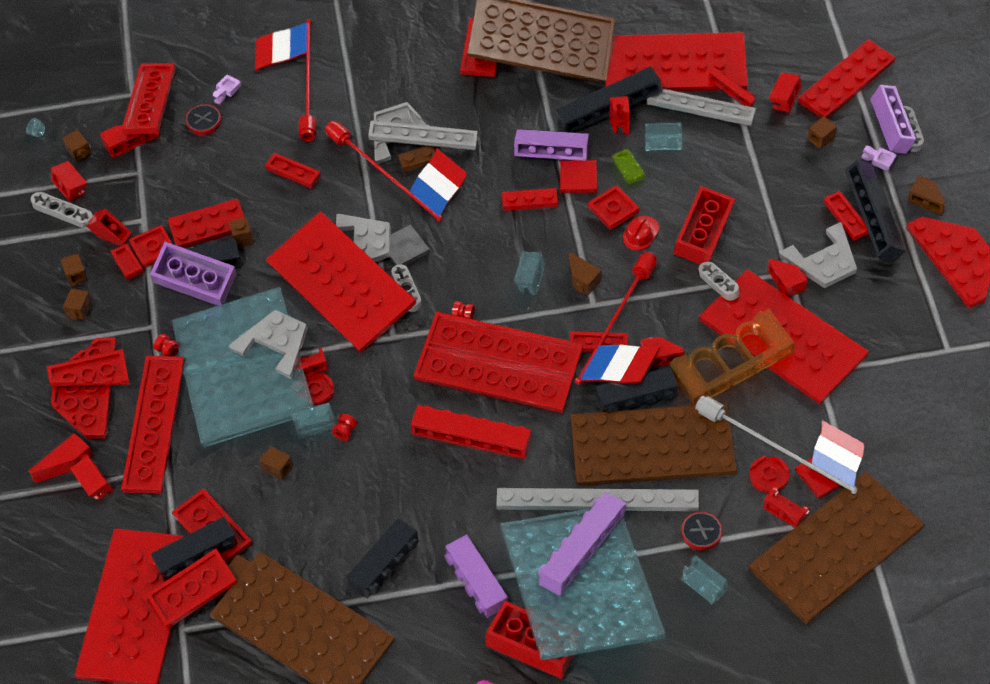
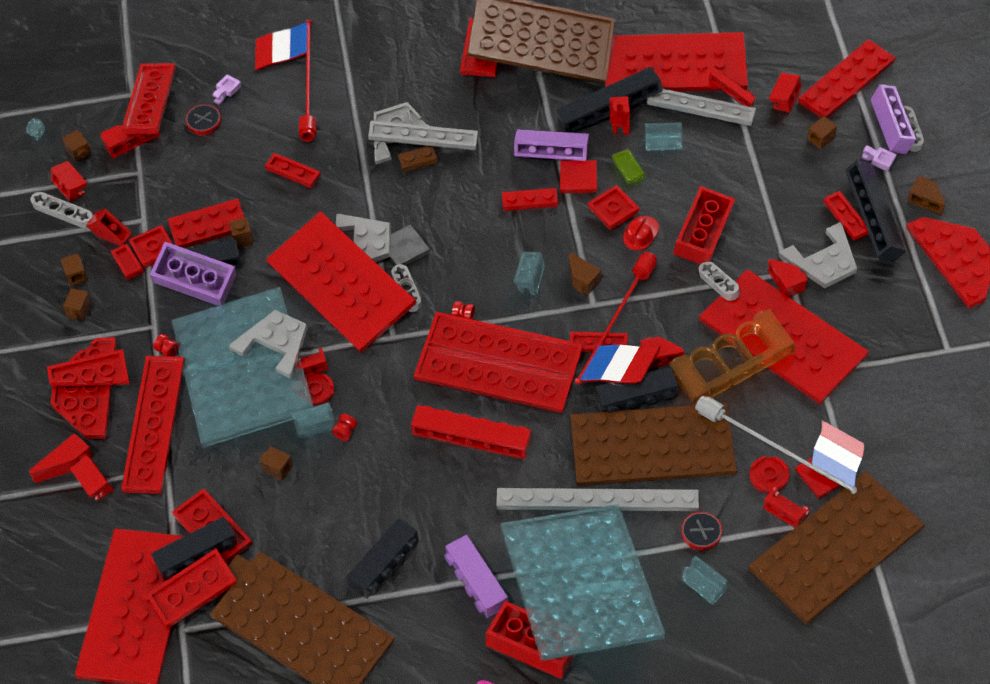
(433, 185): flag -> none
(581, 544): medium lavender brick -> none

